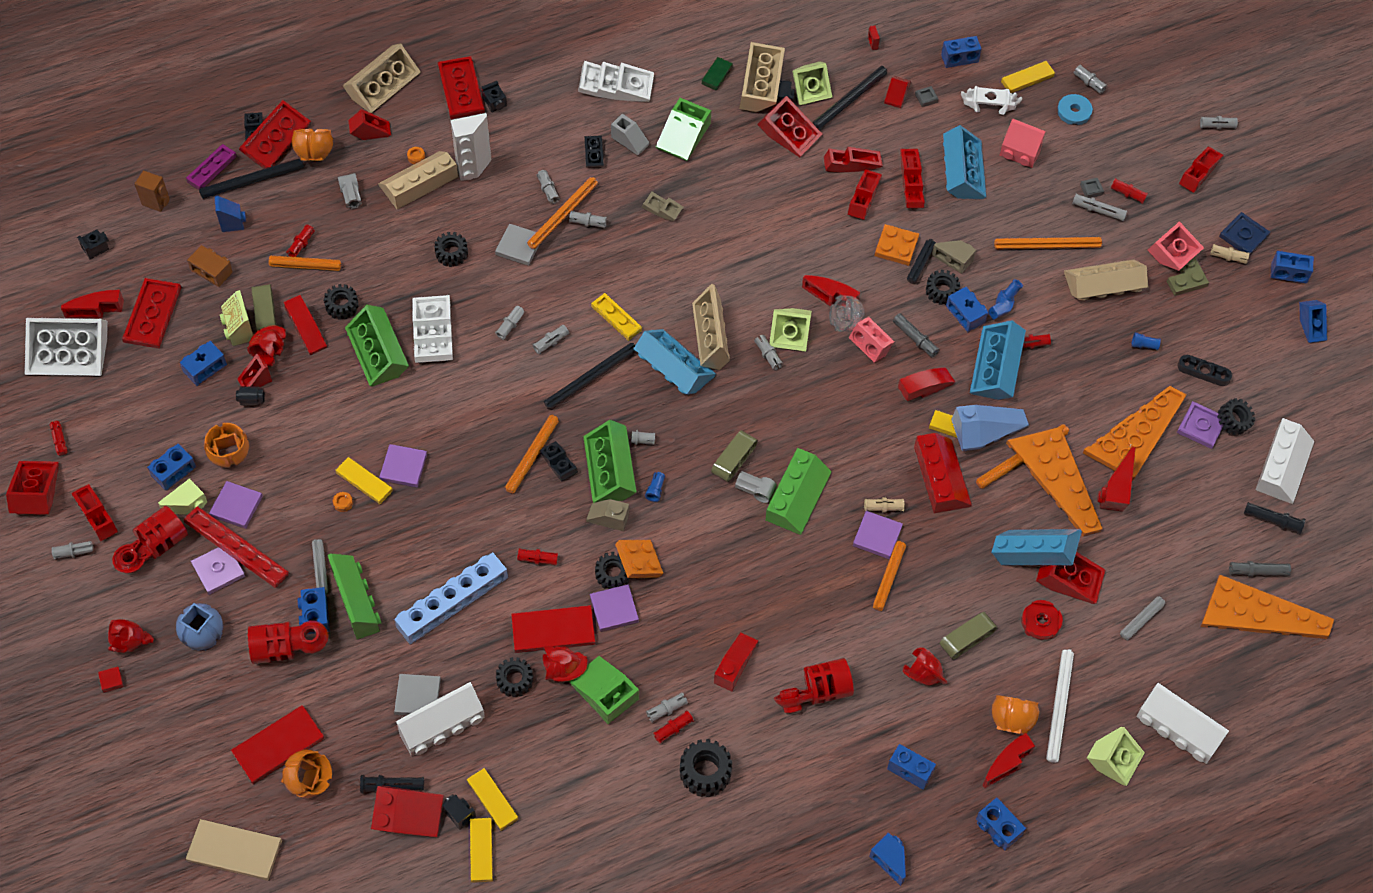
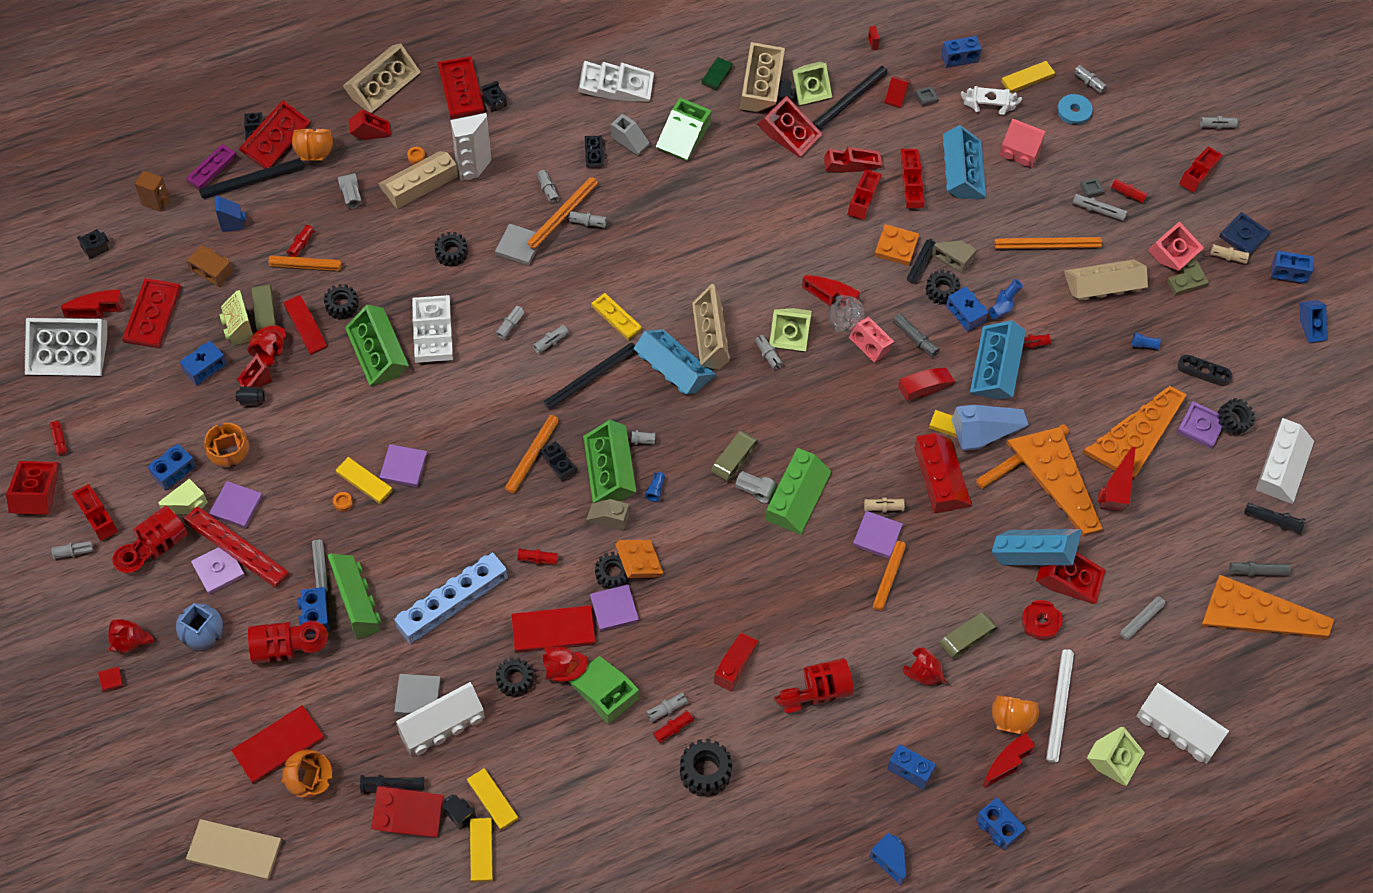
(663, 208): dark tan slope -> none

